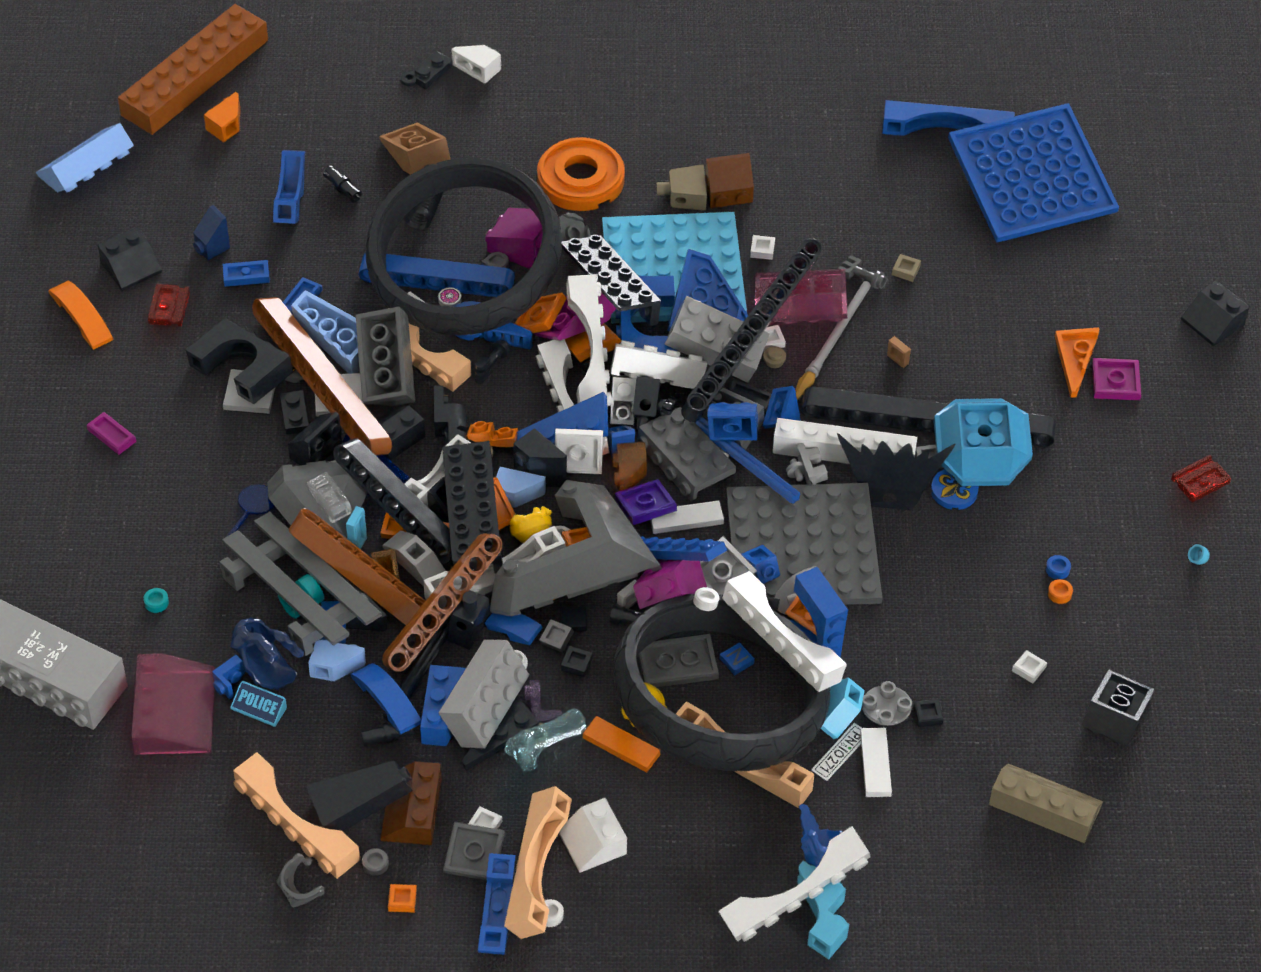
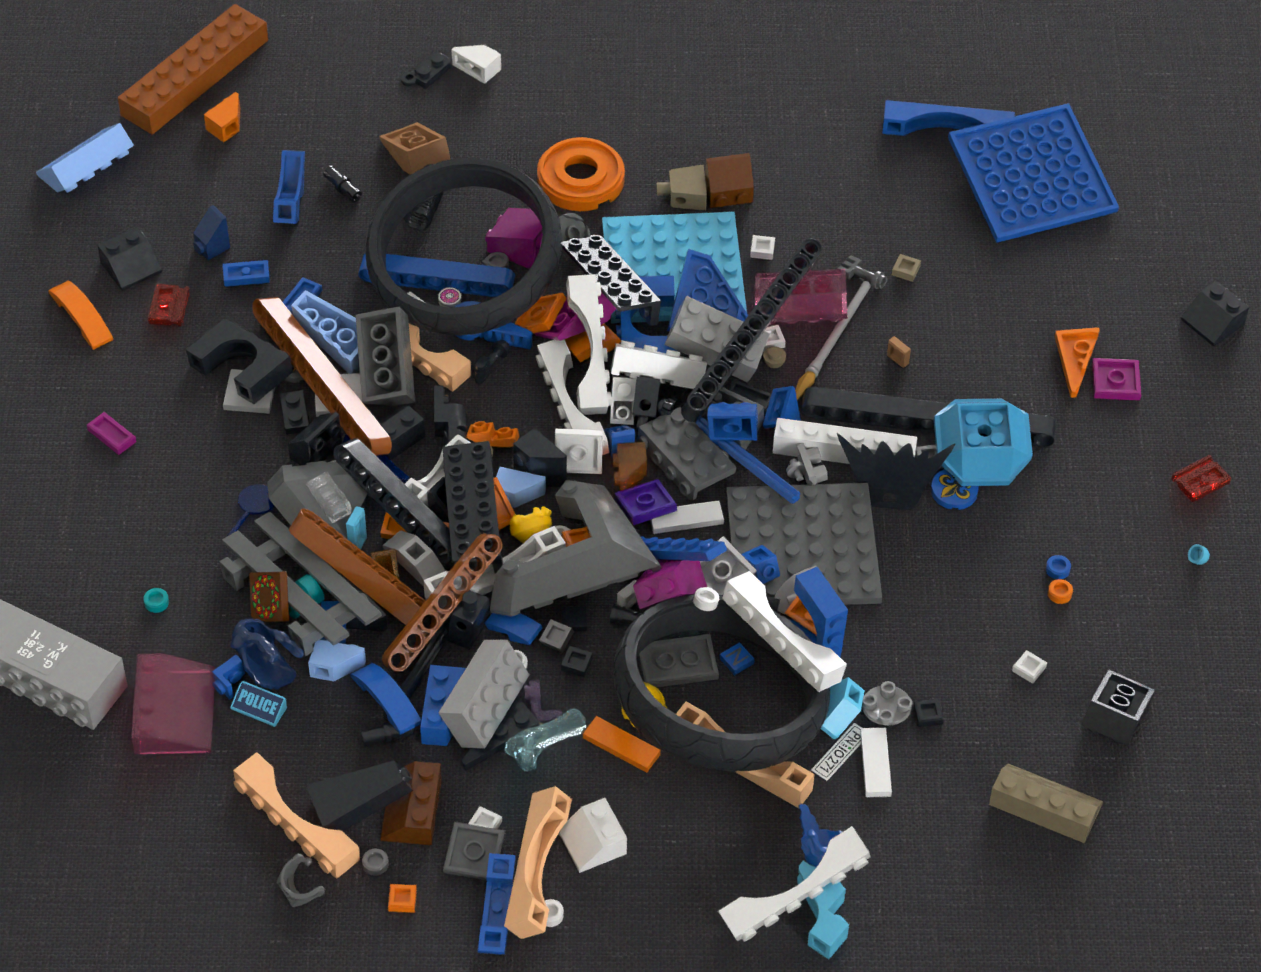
(269, 596): none -> reddish brown tile
(586, 415): blue wing -> none

